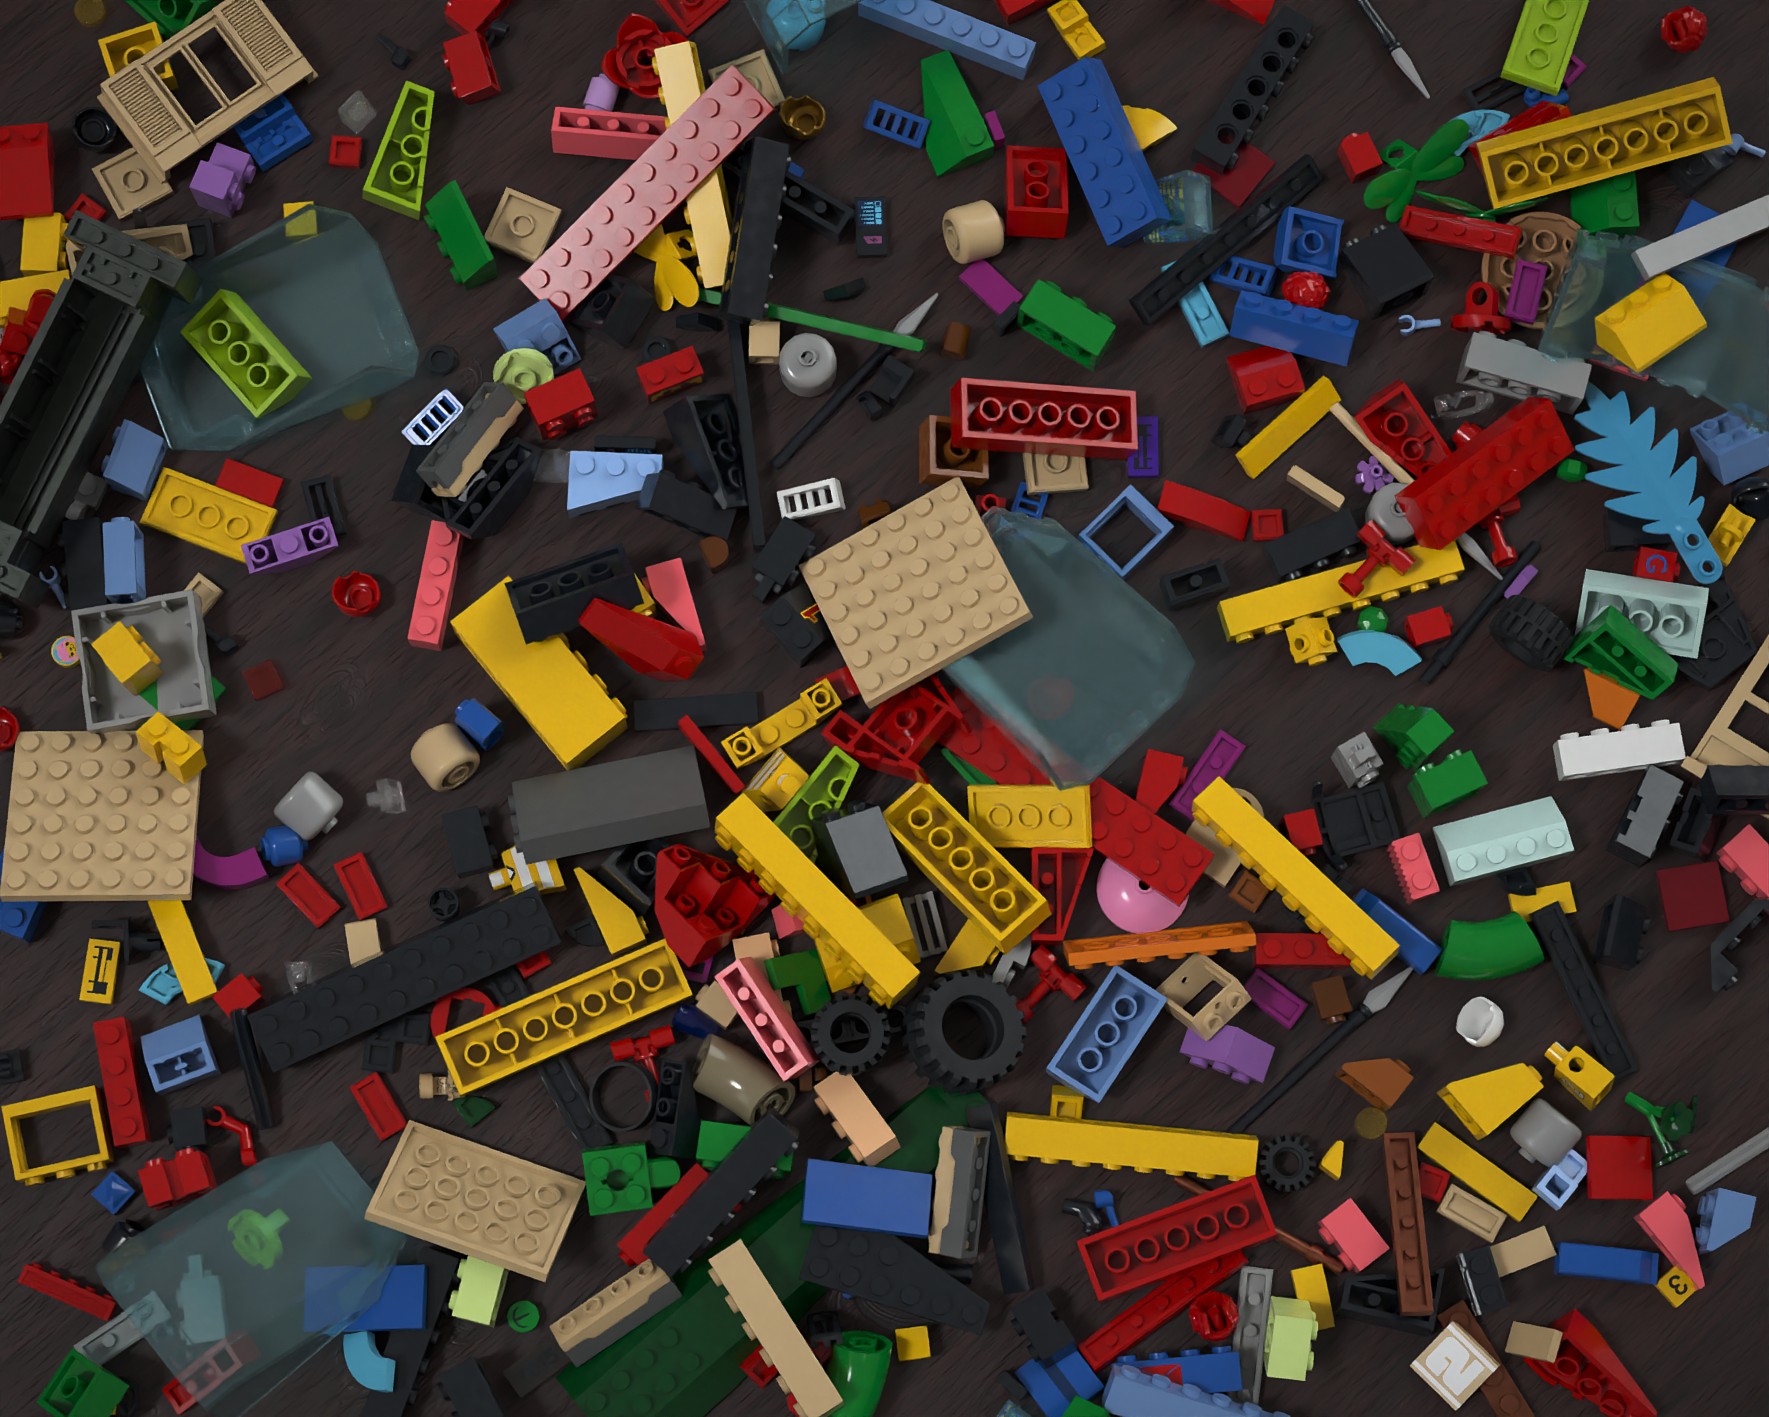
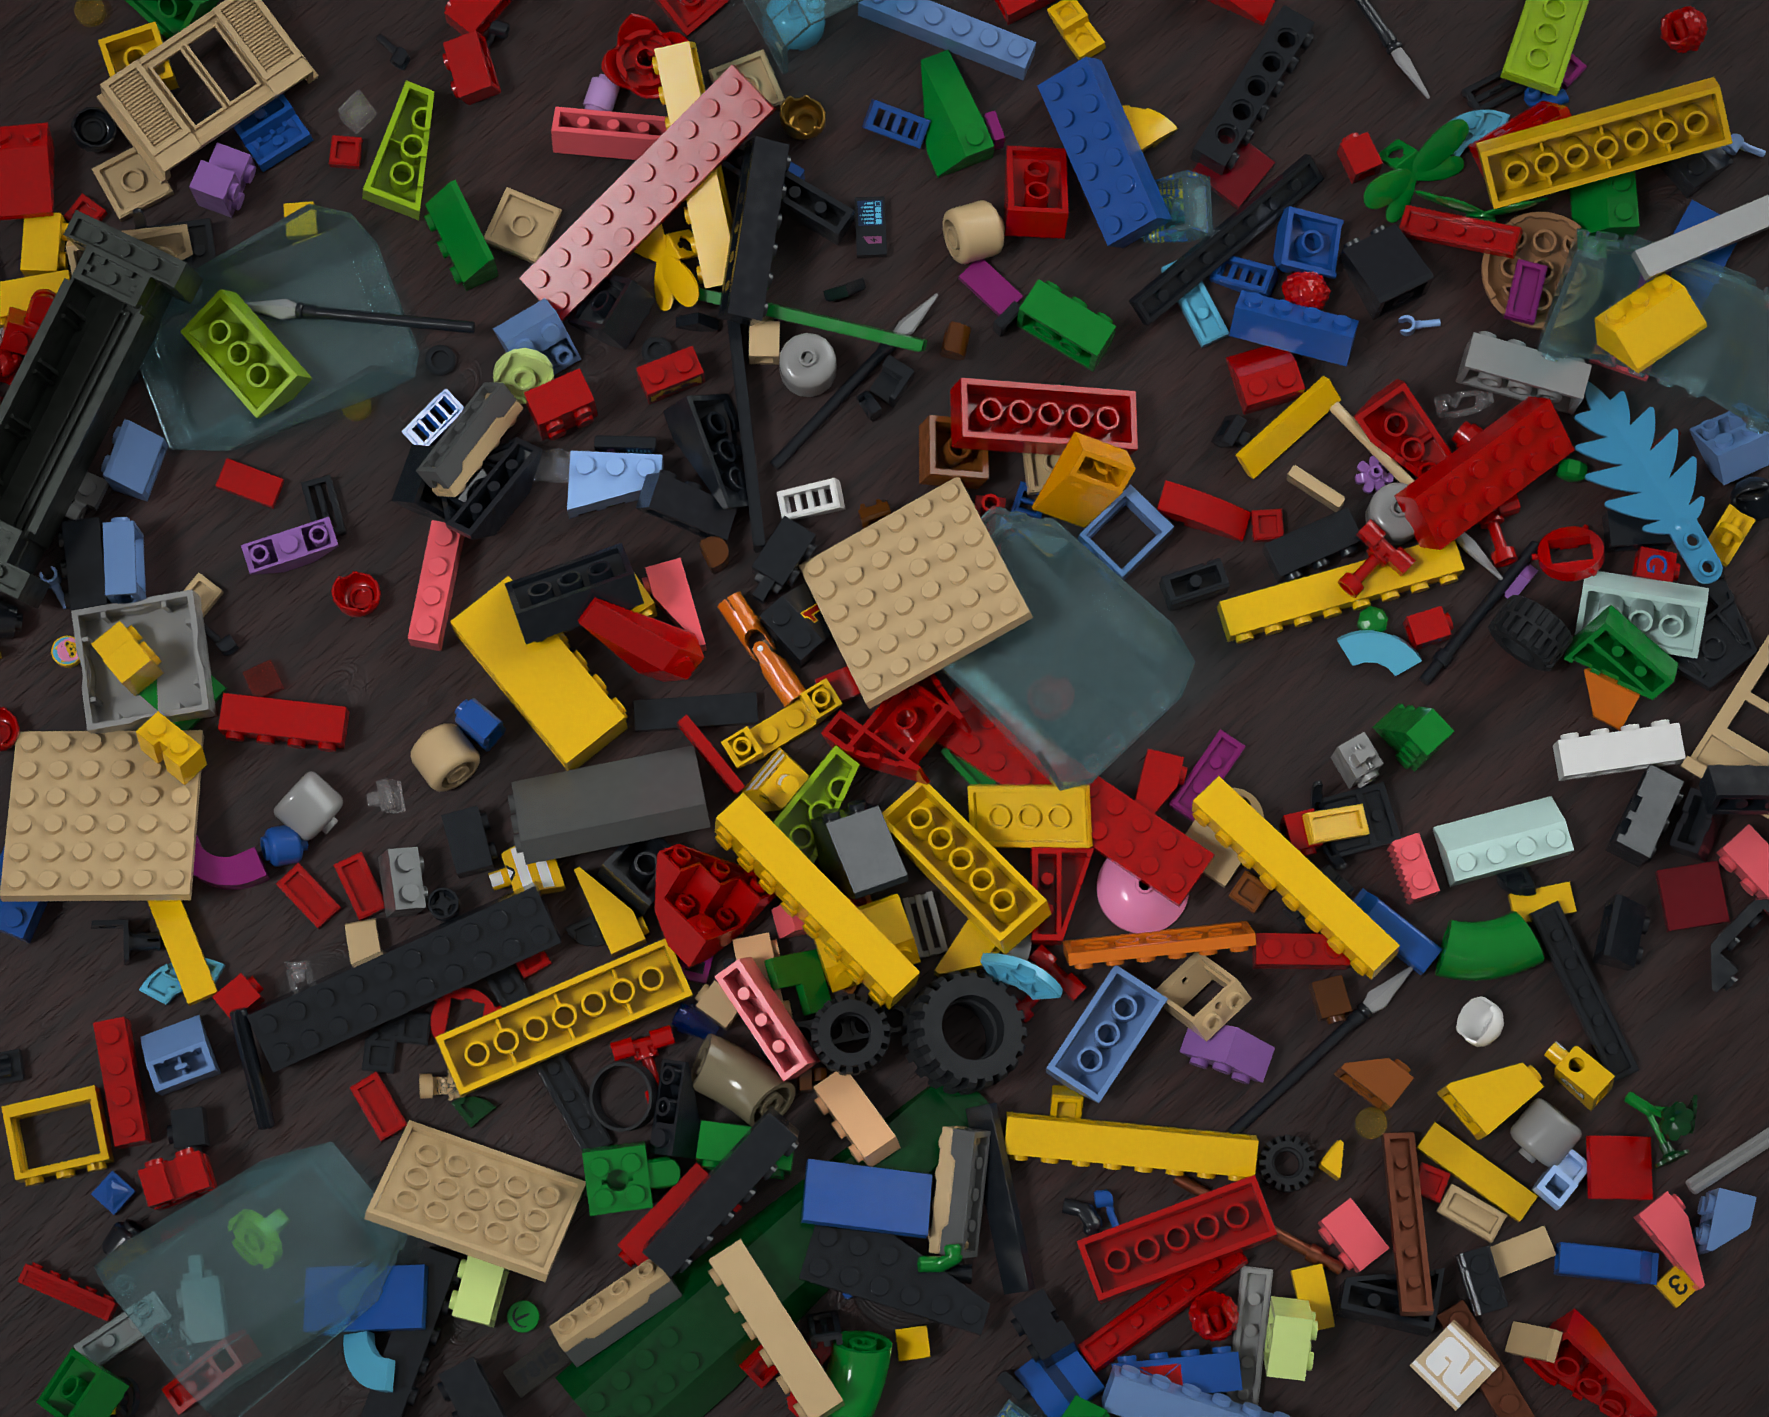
(100, 971): yellow tile -> none
(206, 515): yellow tile -> none
(248, 1152): red arm -> none
(283, 721): none -> red brick
(287, 309): none -> black piece
(402, 882): none -> dark grey brick
(773, 666): none -> orange piece
(941, 1263): none -> green arm
(1022, 974): none -> medium azure tile
(1084, 480): none -> light orange slope
(1144, 461): dark purple tile -> none
(1274, 999): magenta tile -> none
(1311, 641): yellow brick -> none
(1335, 824): none -> yellow tile
(1446, 784): green brick -> none
(1483, 316): red tile -> none
(1569, 538): none -> red piece

